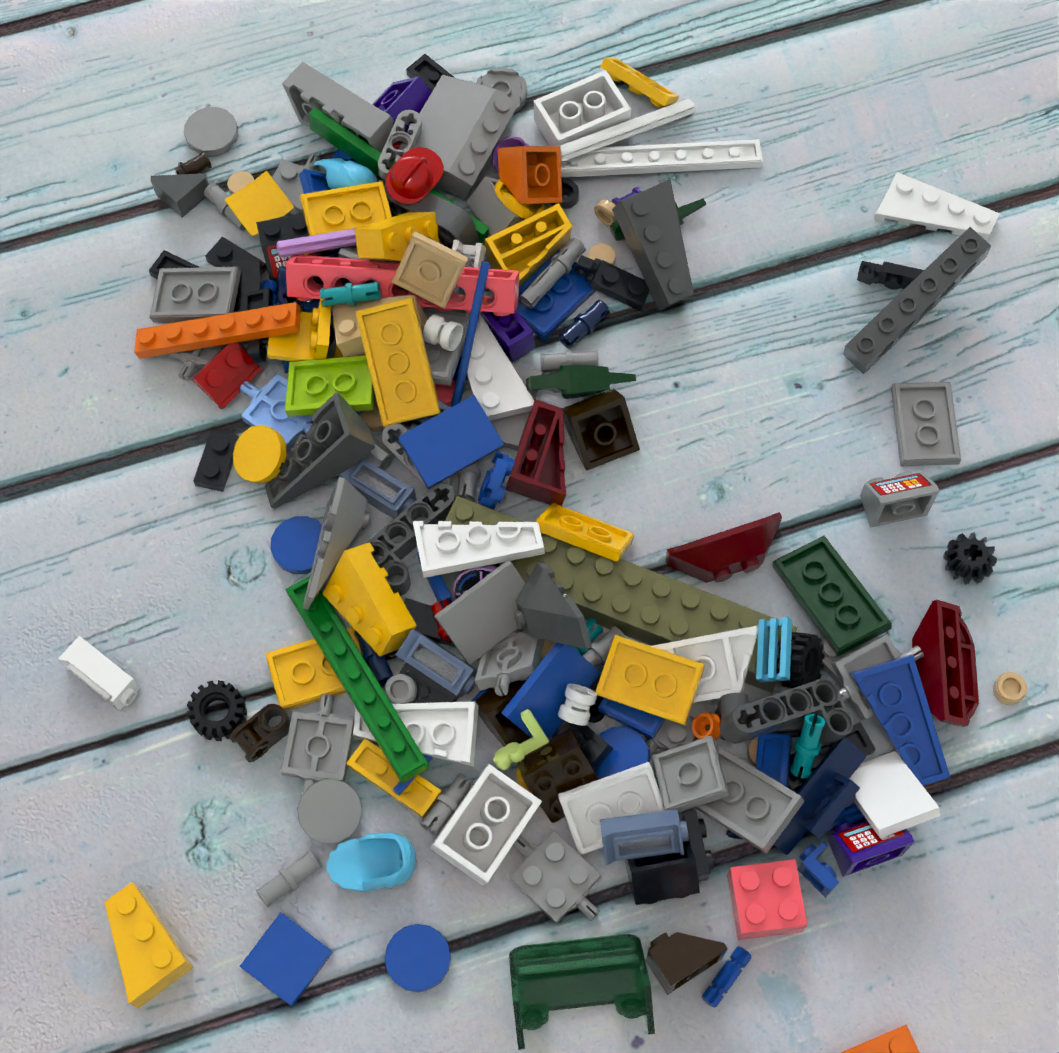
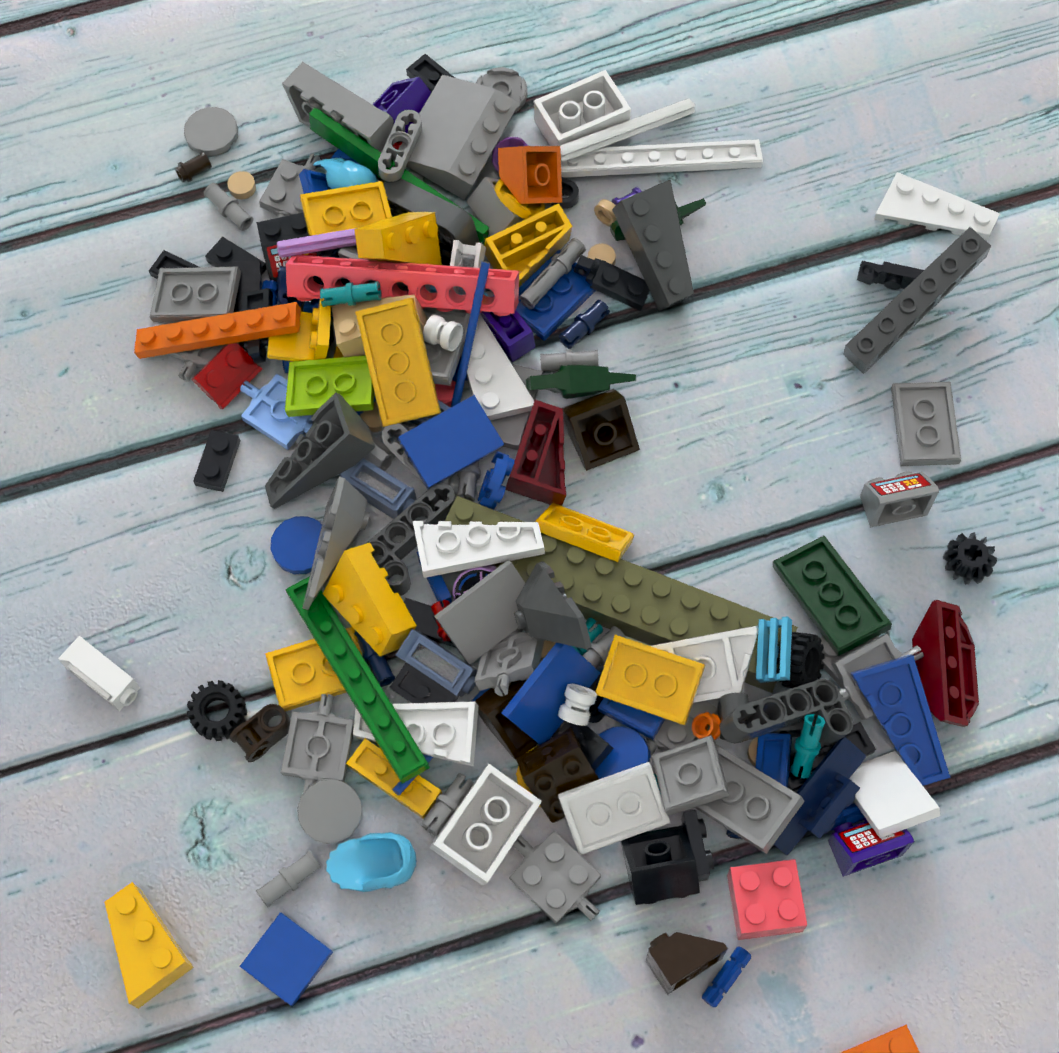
(180, 191): dark grey slope -> none
(259, 202): yellow sticker -> none
(259, 454): yellow tile -> none
(401, 689): light grey tile -> none
(414, 175): red piece -> none
(417, 958): blue tile -> none
(429, 269): tan plate -> none
(516, 752): yellowish green piece -> none
(578, 976): clear green windscreen -> none
(639, 82): yellow plate -> none
(643, 835): sand blue window -> none
(726, 552): dark red wedge -> none
(818, 873): blue bracket -> none
(1010, 688): tan tile -> none

